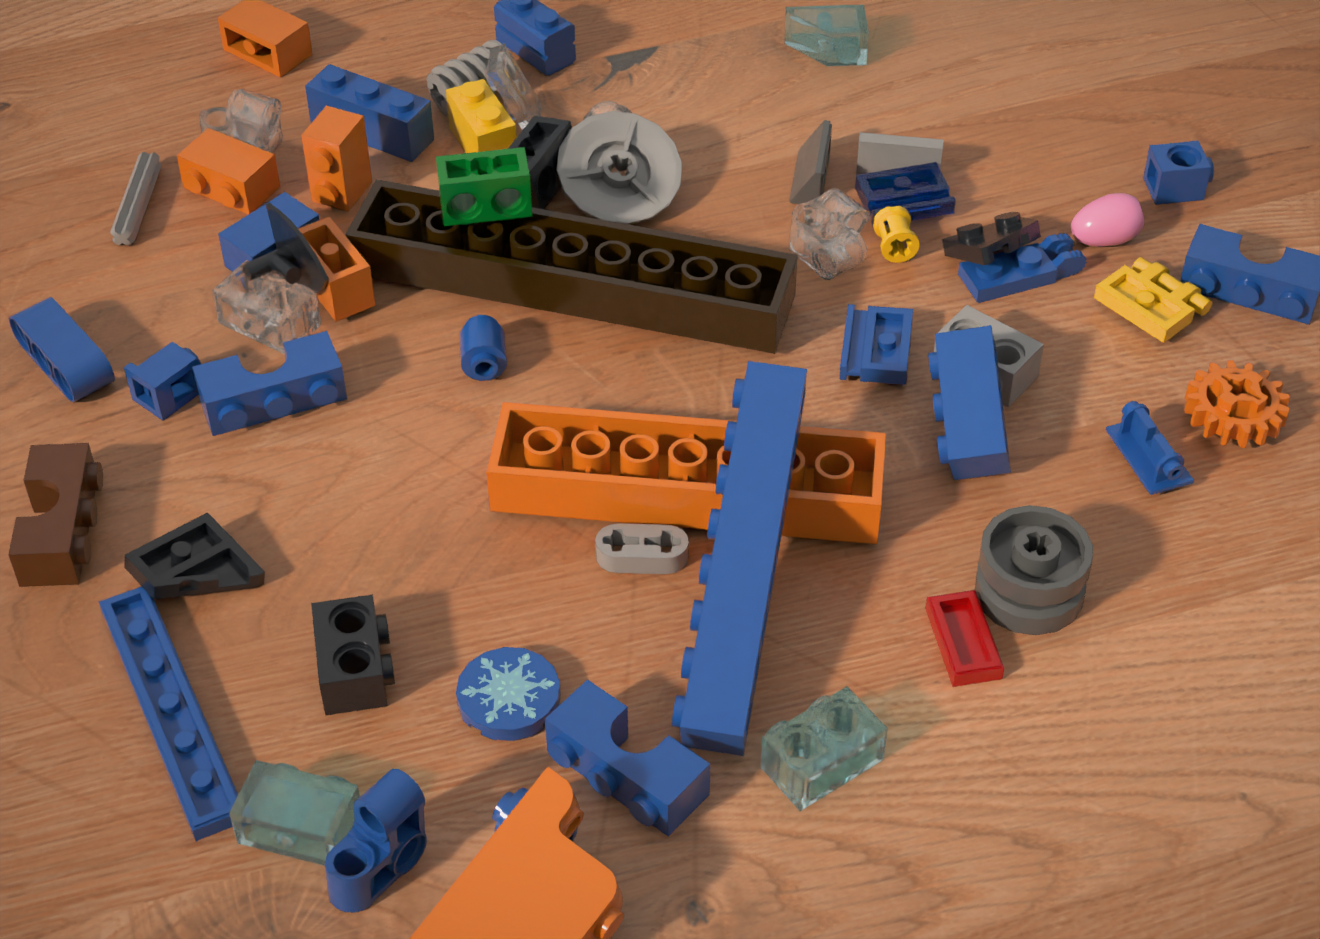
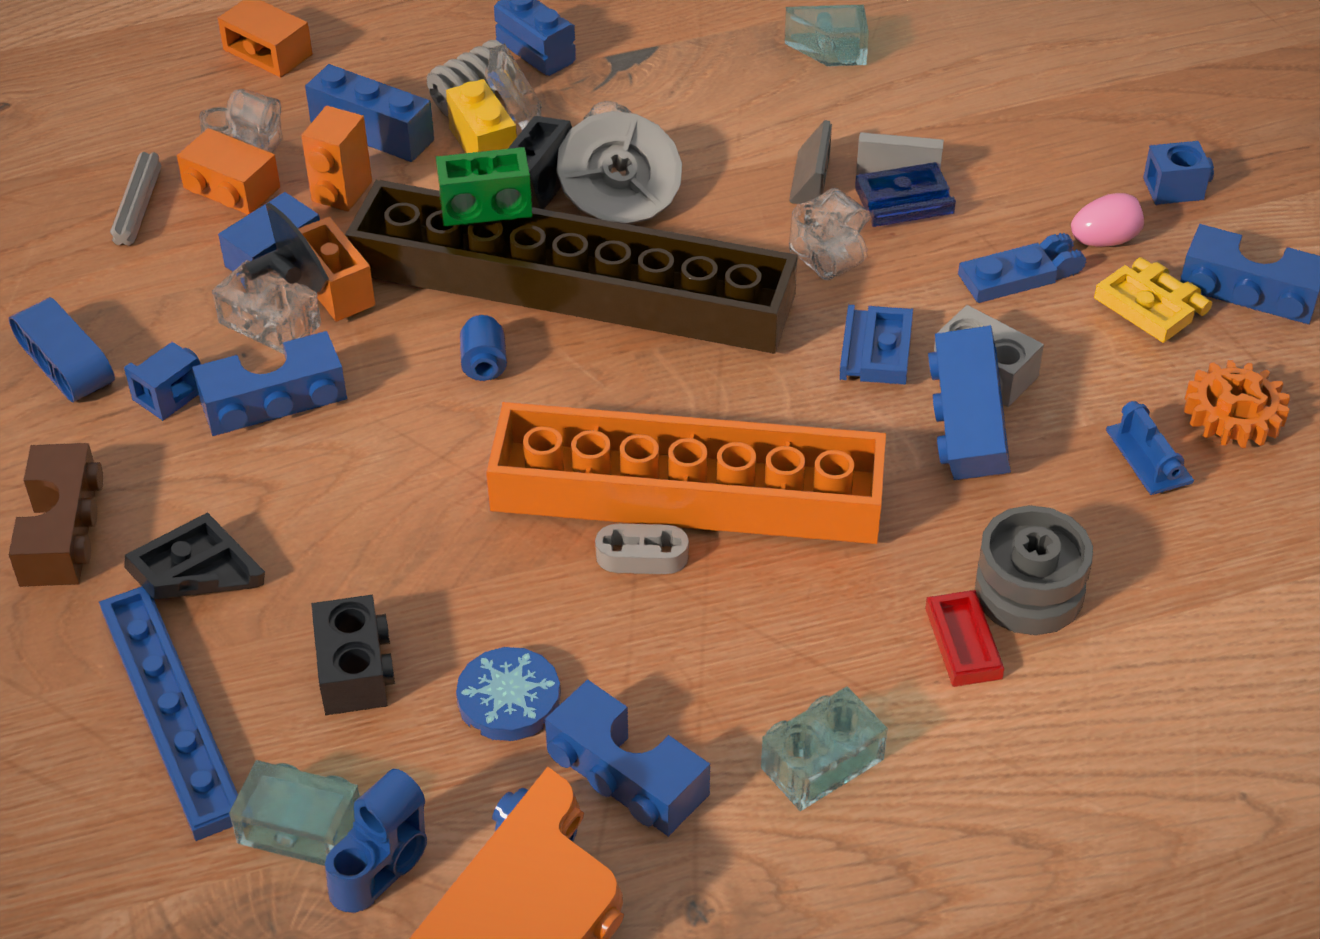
(743, 560): blue brick -> none
(897, 232): yellow bush -> none
(978, 243): black wing -> none

